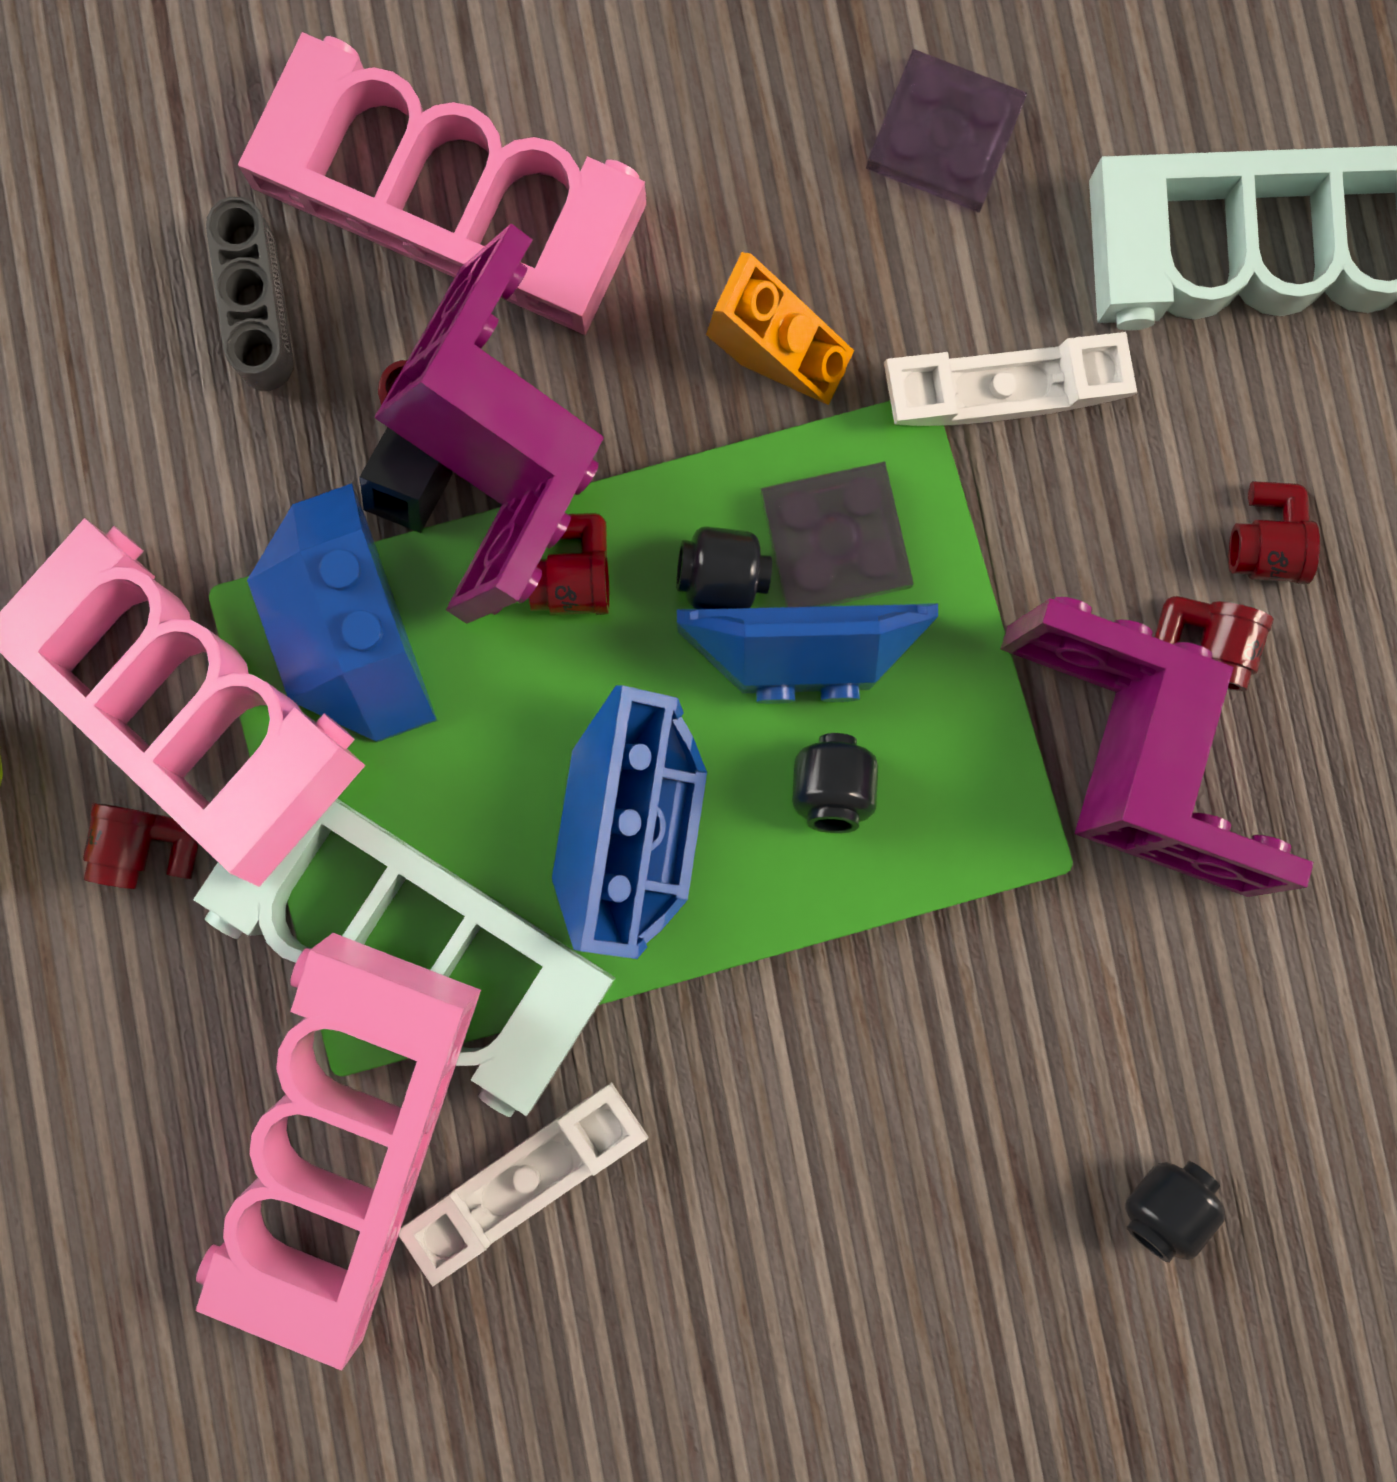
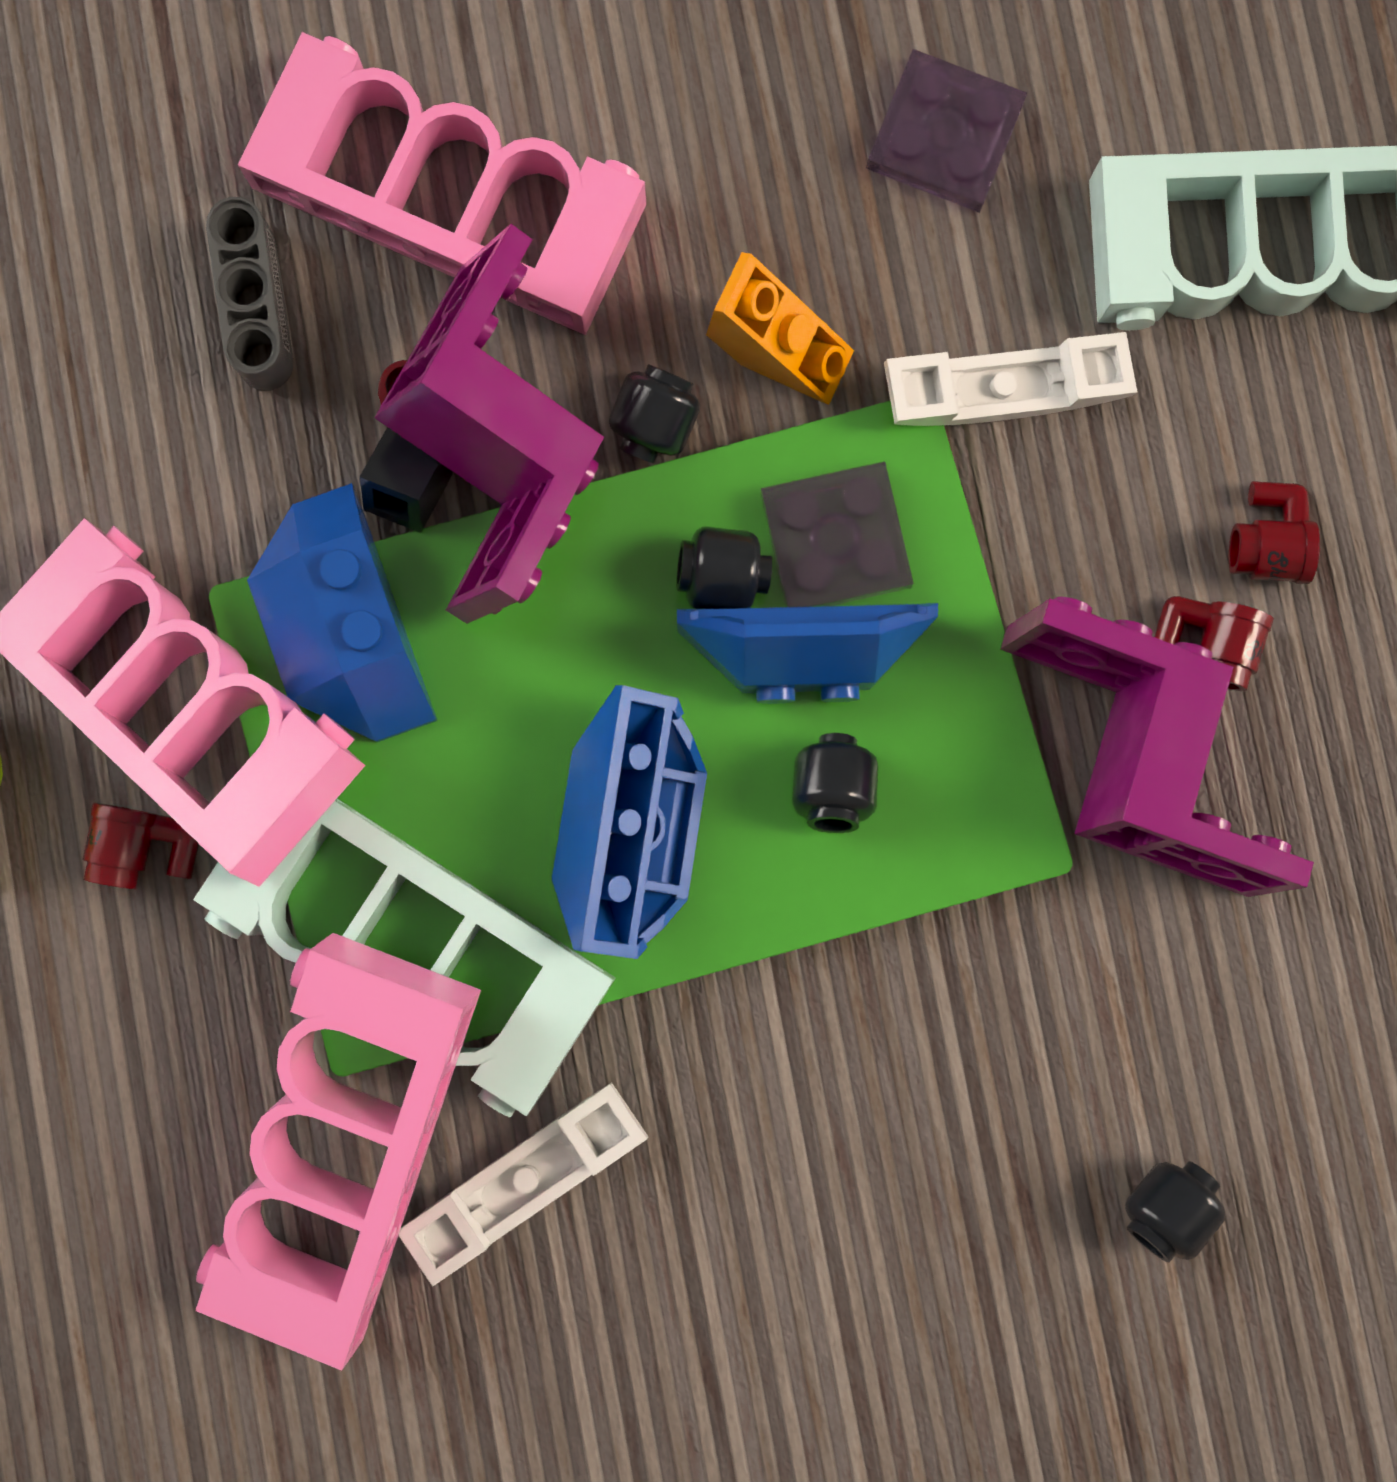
(576, 580): dark red piece -> none
(654, 413): none -> black head

